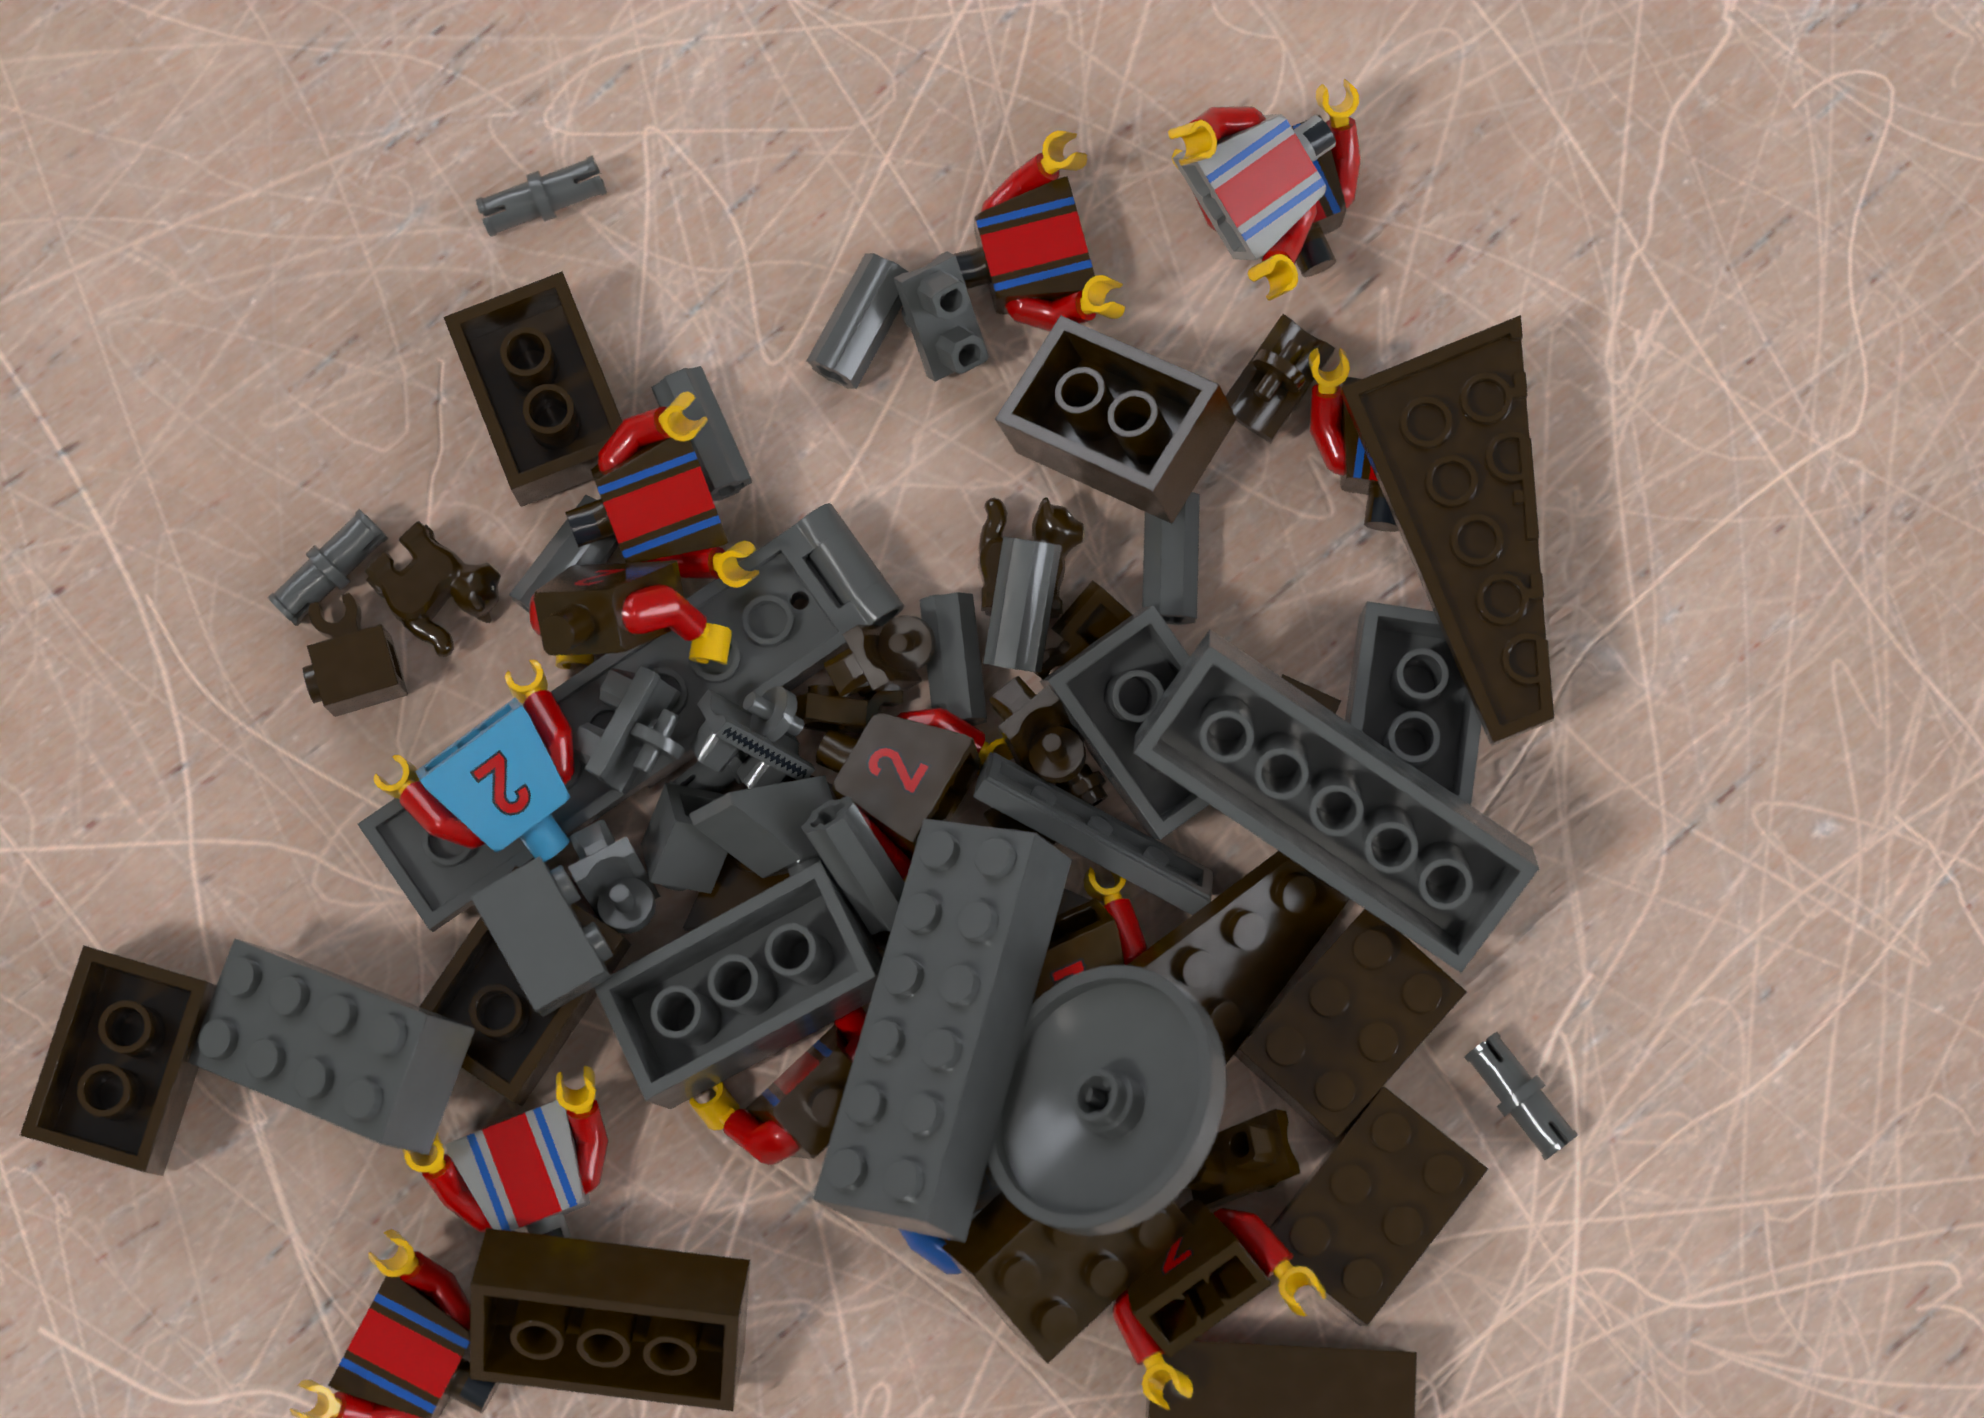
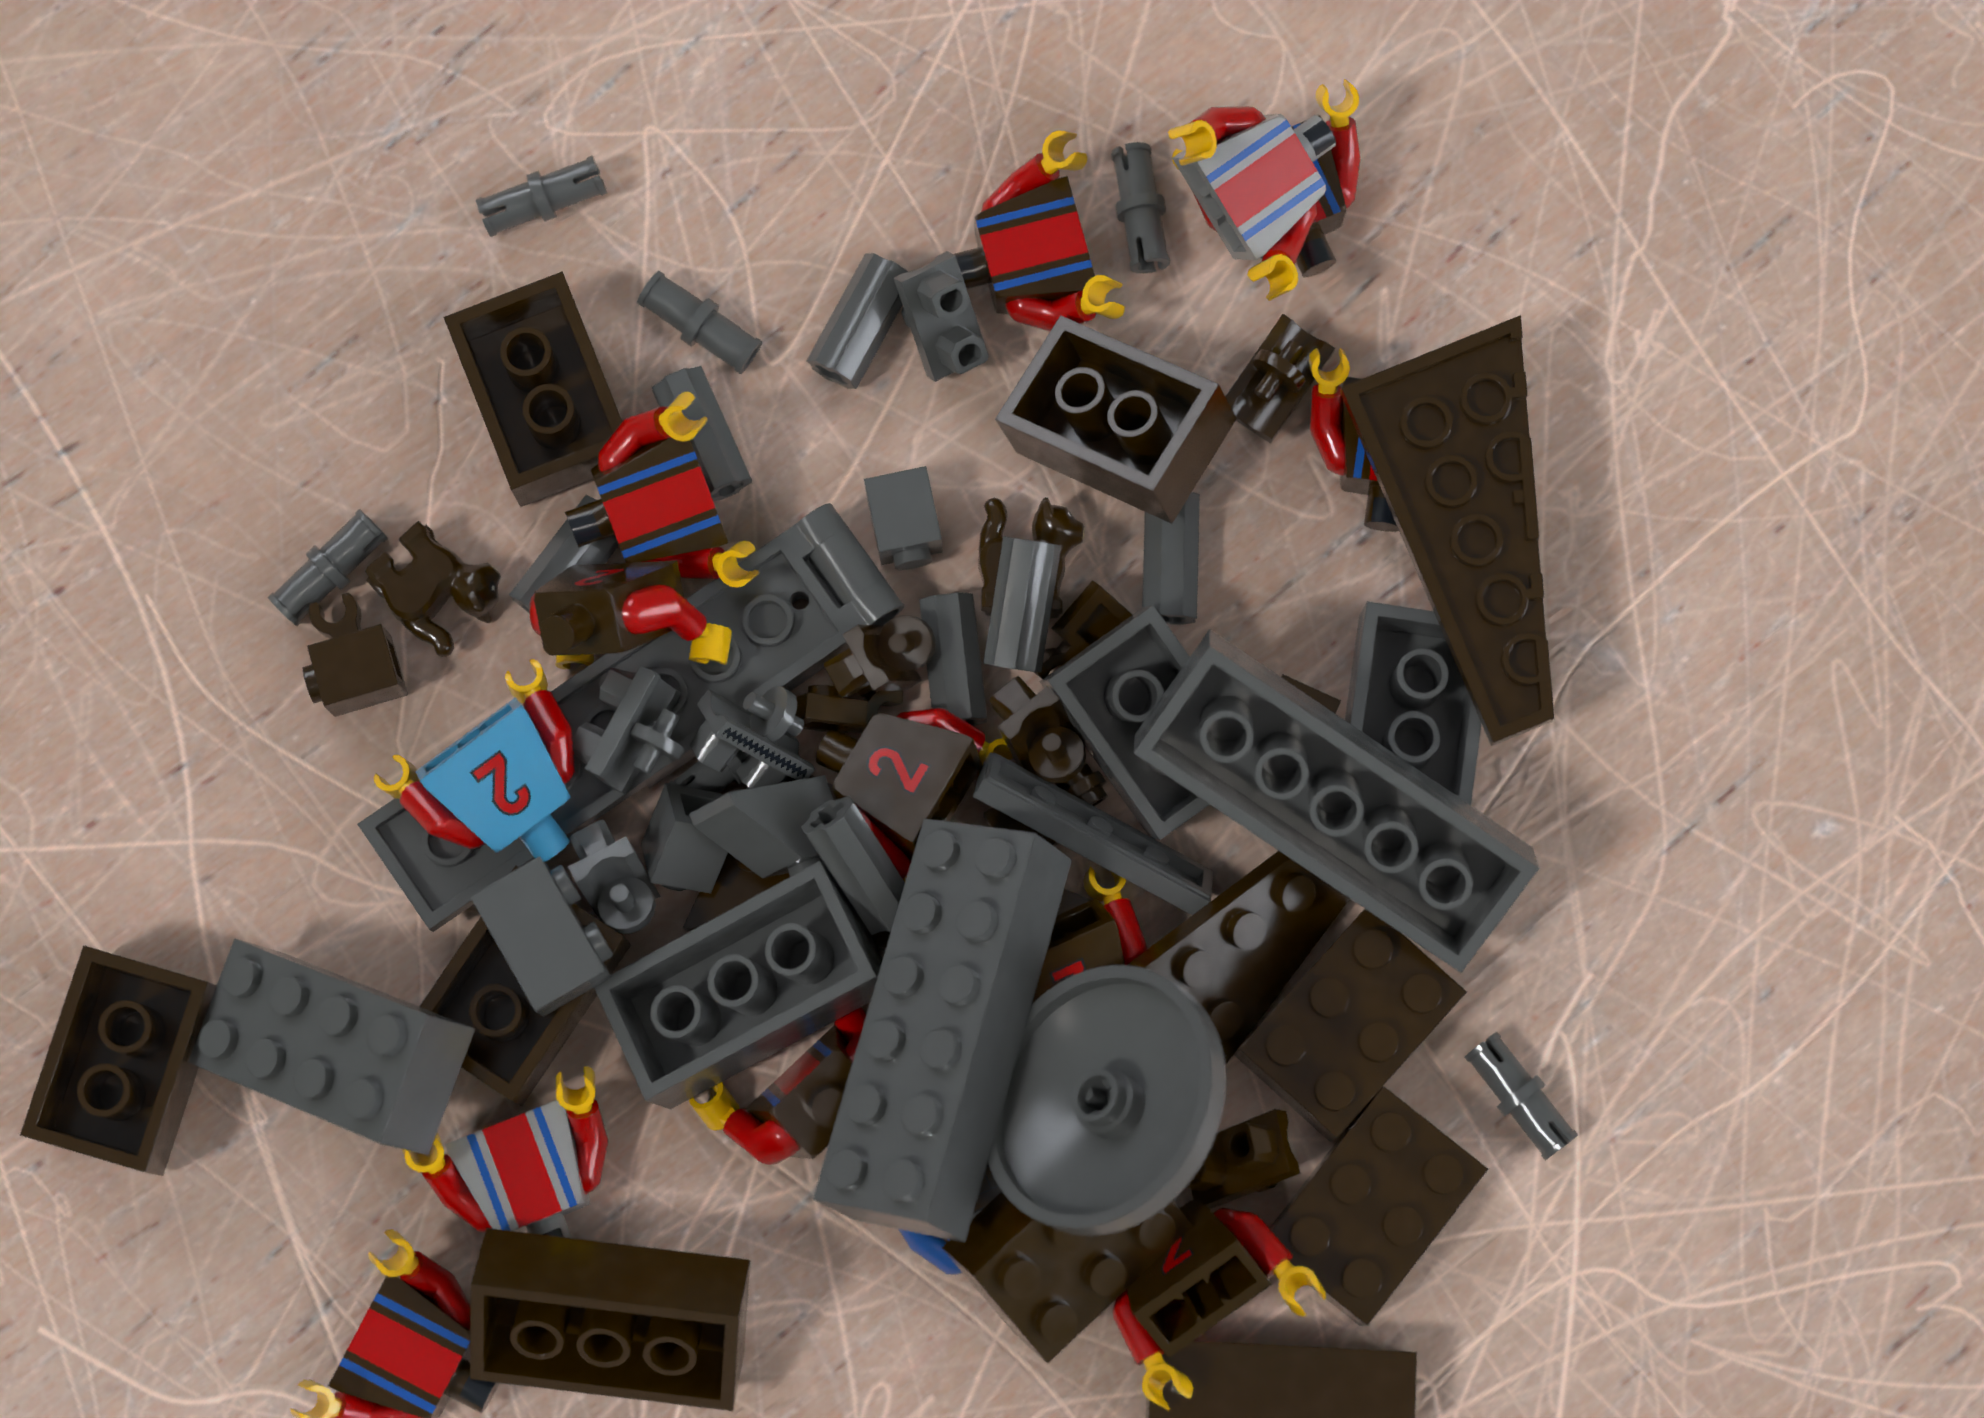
(699, 322): none -> dark grey pin
(904, 518): none -> dark grey brick
(1140, 208): none -> dark grey pin

